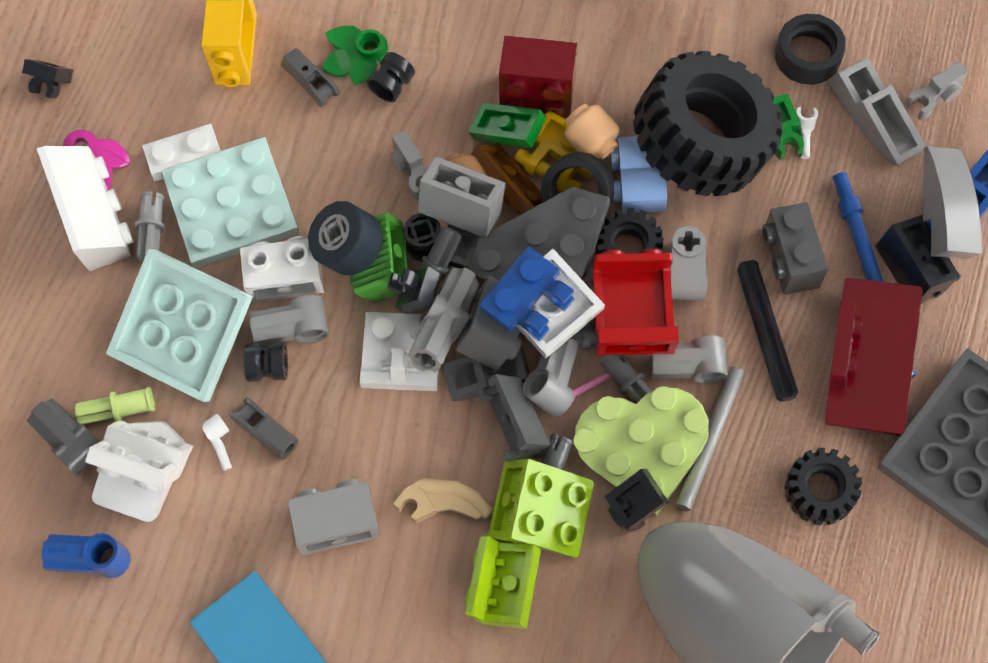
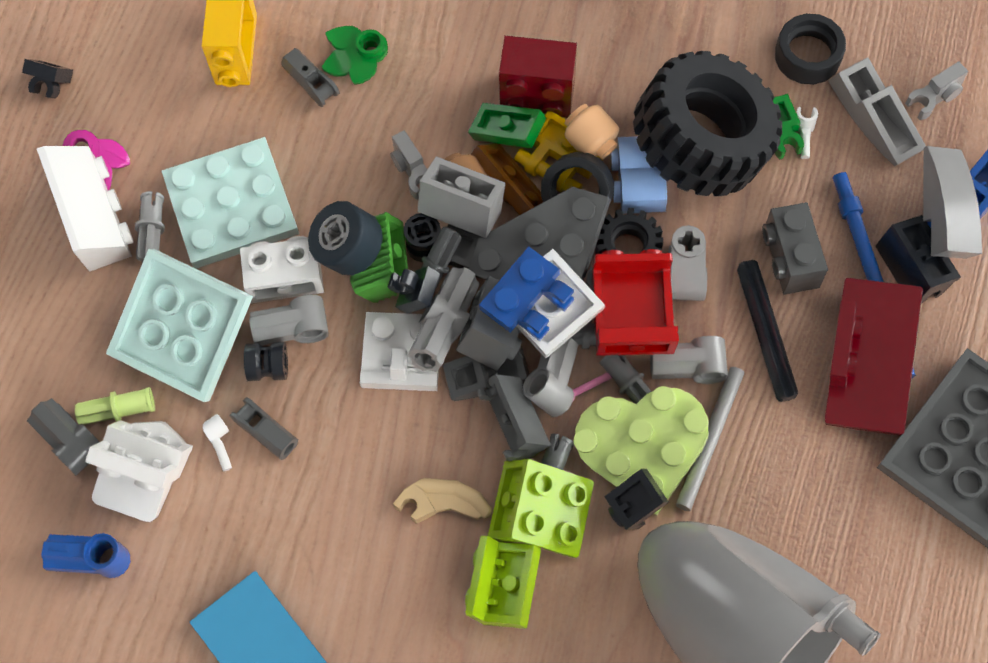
(180, 149): white plate -> none
(333, 517): light grey brick -> none
(388, 80): black wheel -> none
(839, 470): black tyre -> none

